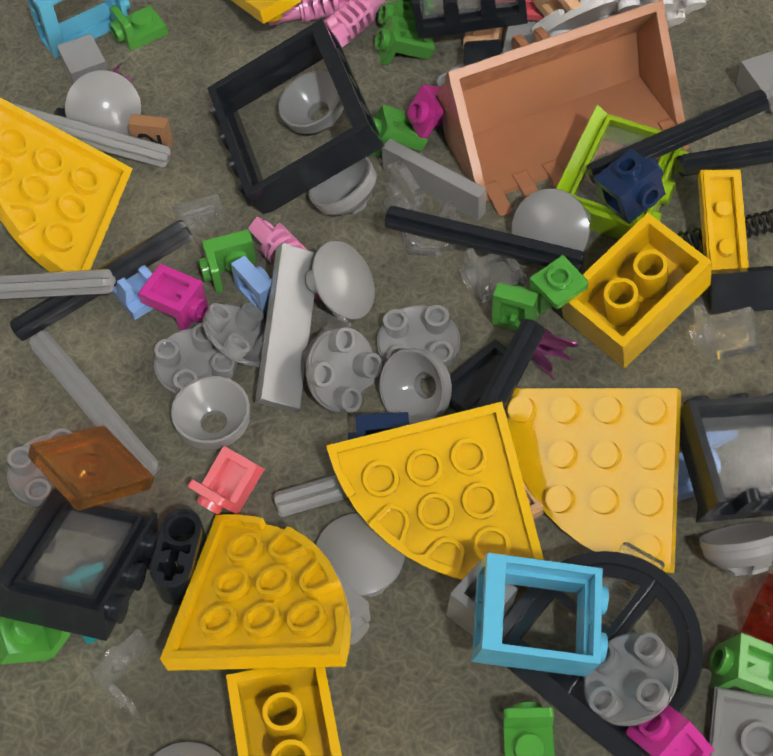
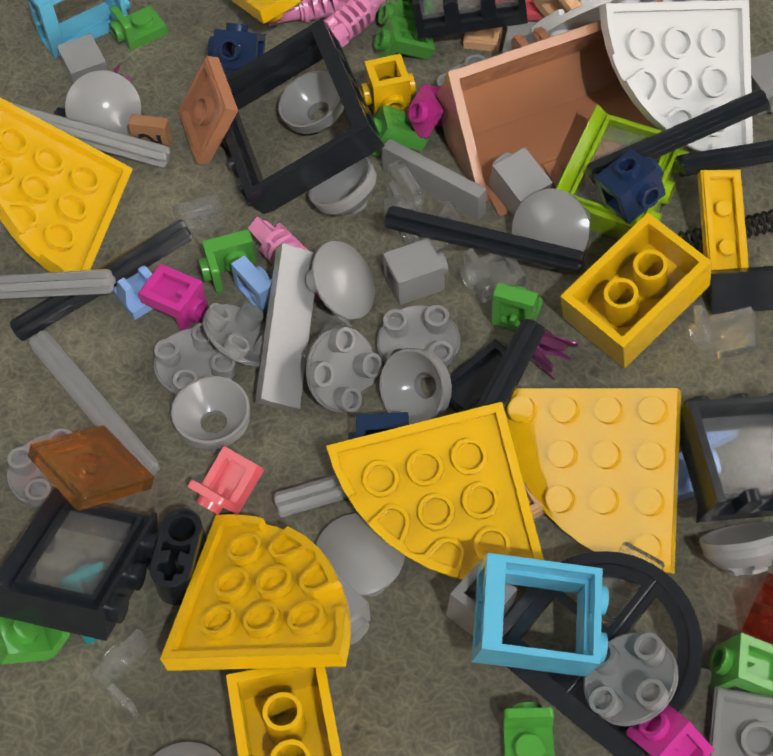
(207, 110): none -> nougat tile
(247, 45): none -> dark blue brick
(388, 83): none -> yellow brick
(415, 271): none -> light grey brick
(480, 50): black piece -> none
(516, 177): none -> light grey brick
(557, 284): bright green bracket -> none
(682, 61): none -> white plate

